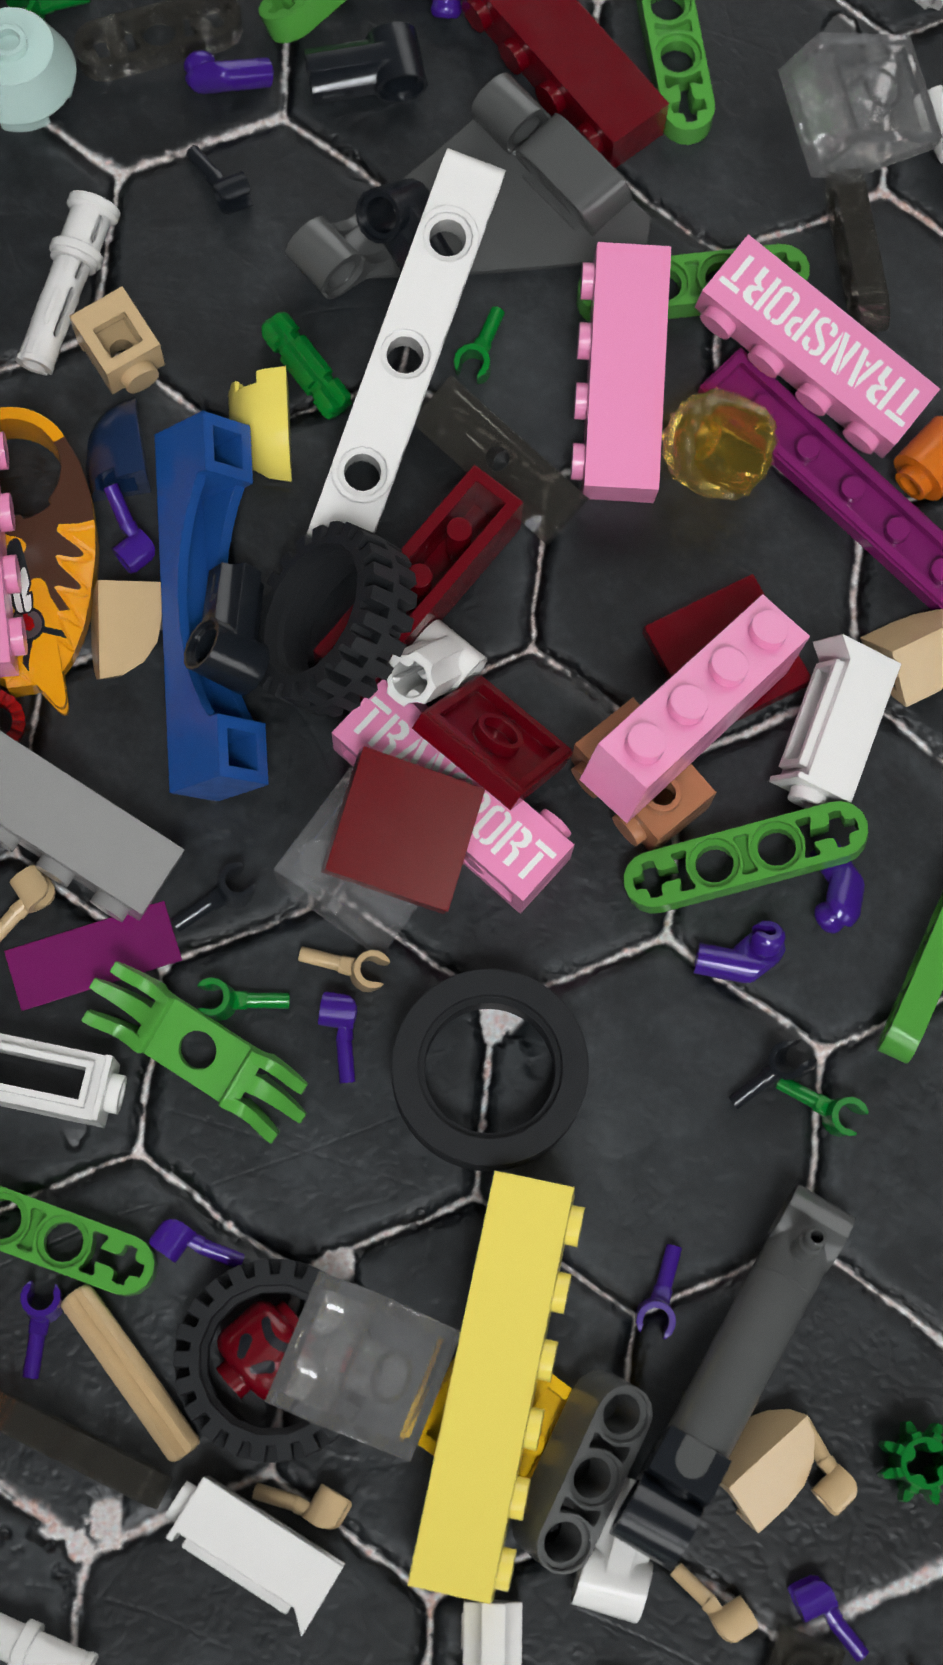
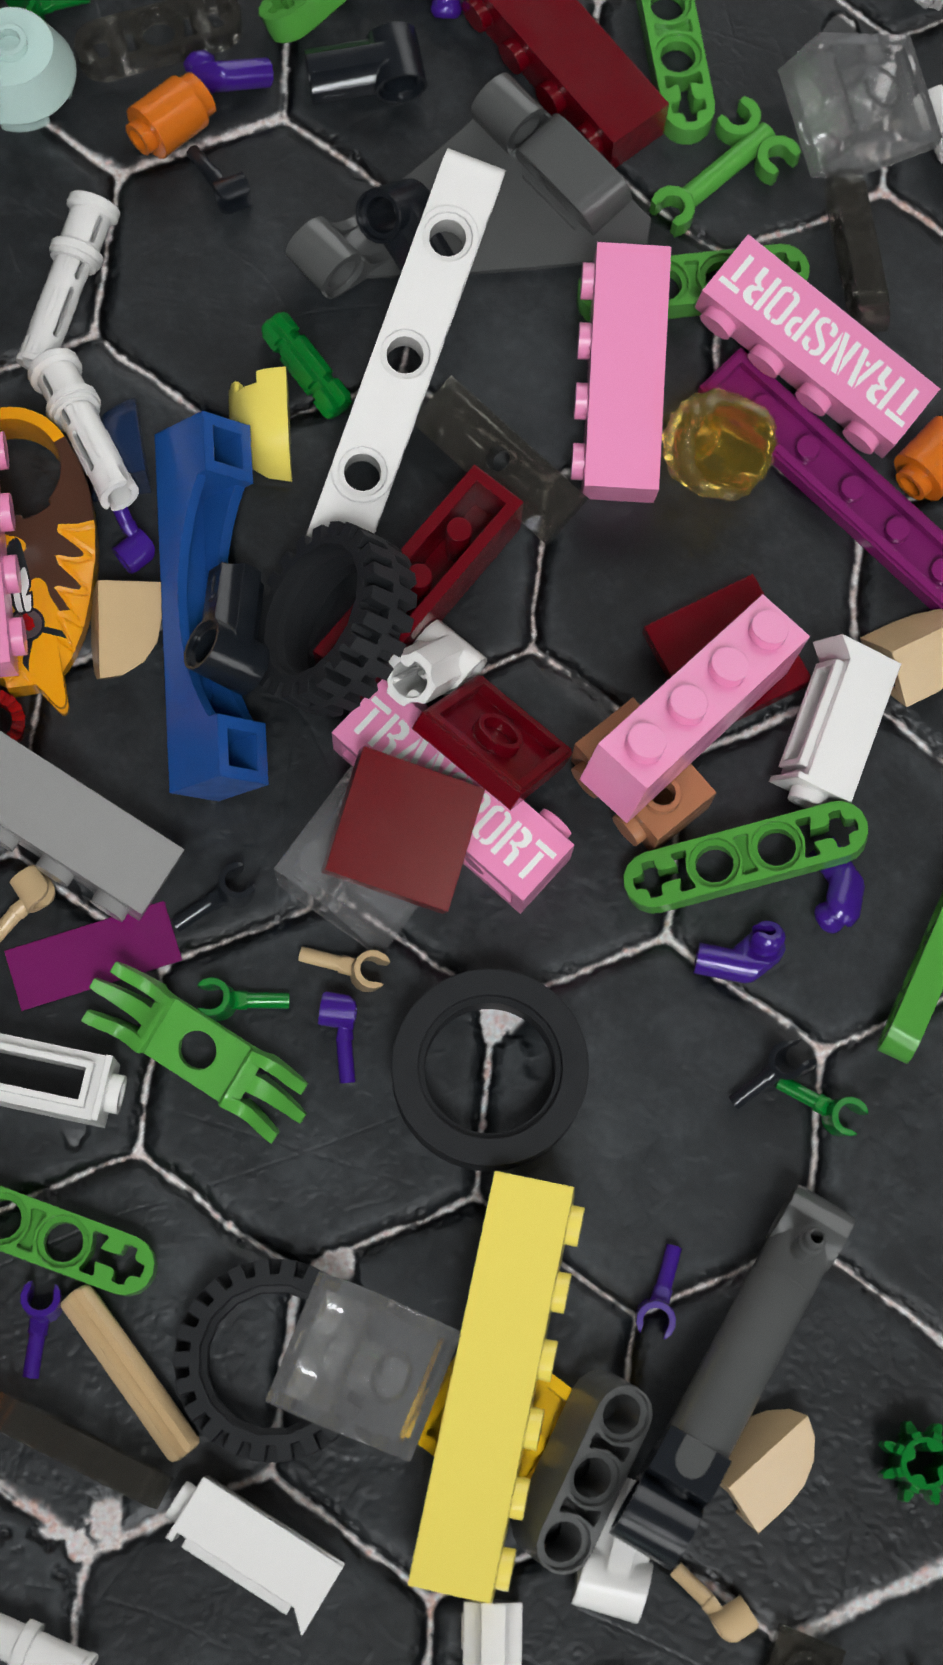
(76, 410): none -> white pin
(115, 326): tan brick -> none
(170, 115): none -> orange brick
(174, 1237): dark purple hand -> none
(255, 1346): dark red head -> none
(324, 1511): tan hand -> none
(481, 346): green hand -> none
(747, 143): none -> bright green bar
(816, 1598): dark purple hand -> none
(837, 1487): tan hand -> none

